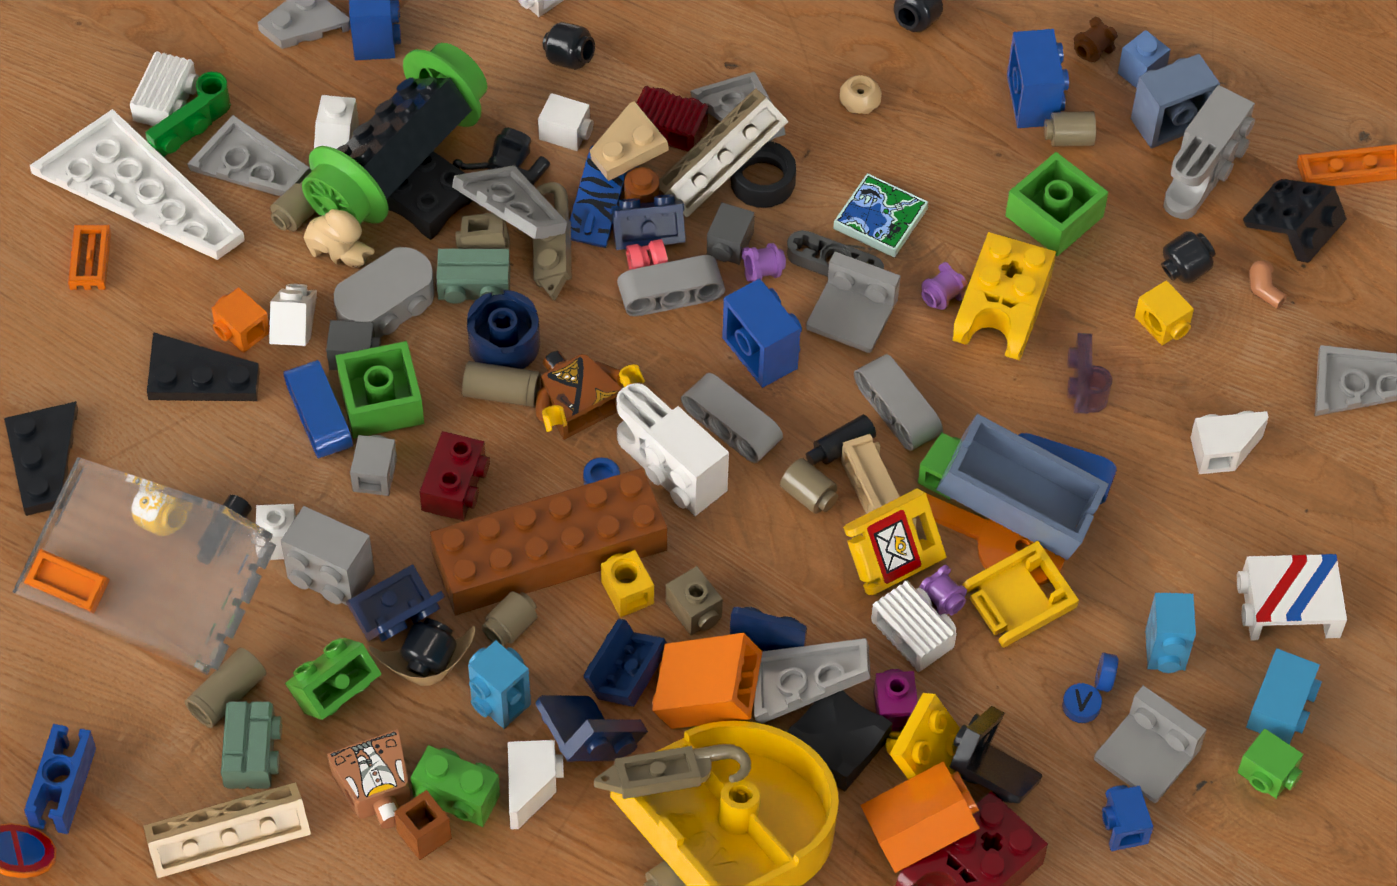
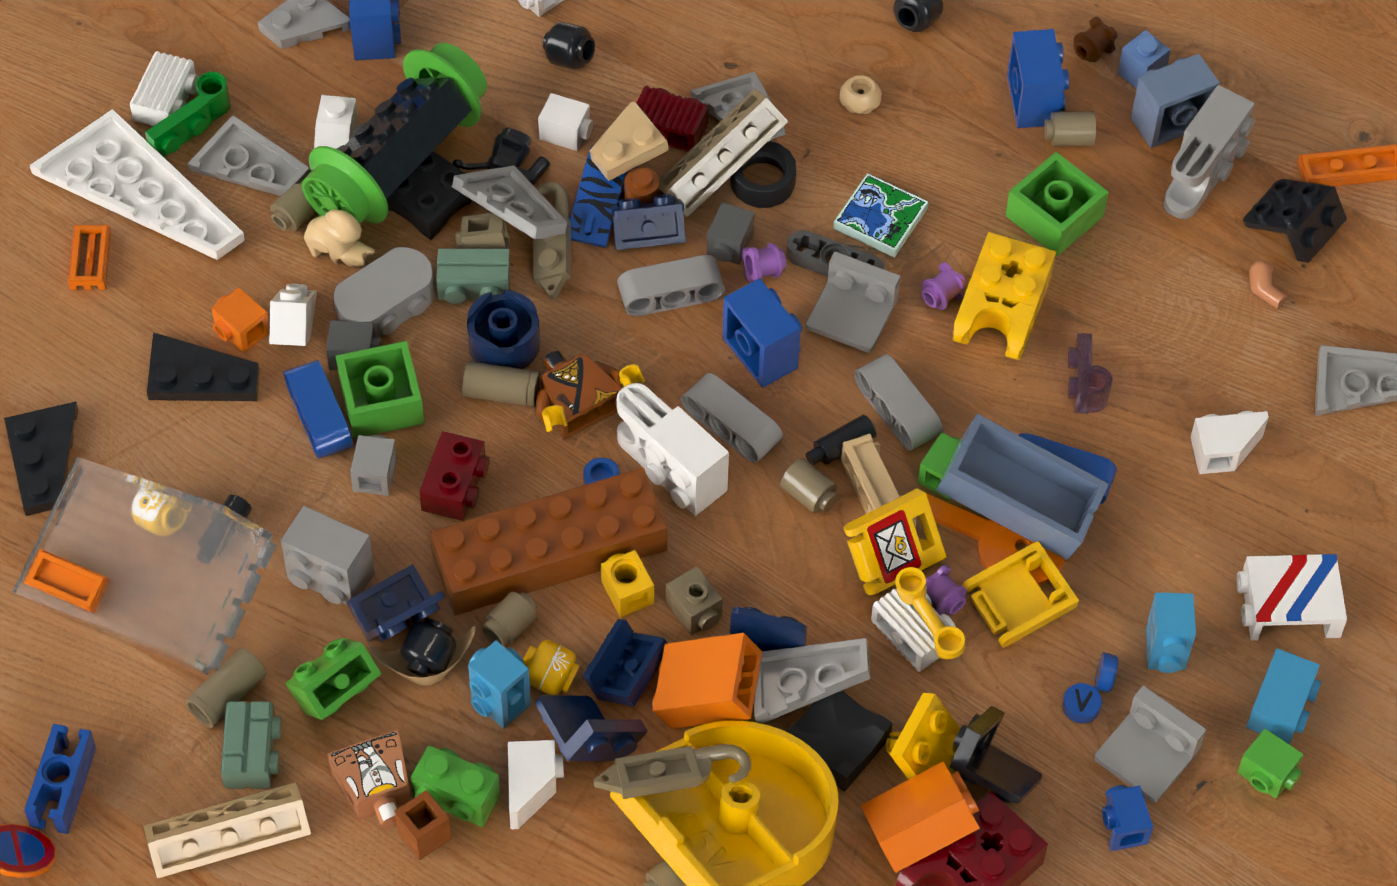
(276, 520): white brick -> none
(551, 667): none -> yellow head
(646, 255): coral wheel -> none
(895, 696): magenta brick -> none
(912, 590): none -> yellow bar
(1164, 313): yellow brick -> none
(1188, 257): black head -> none

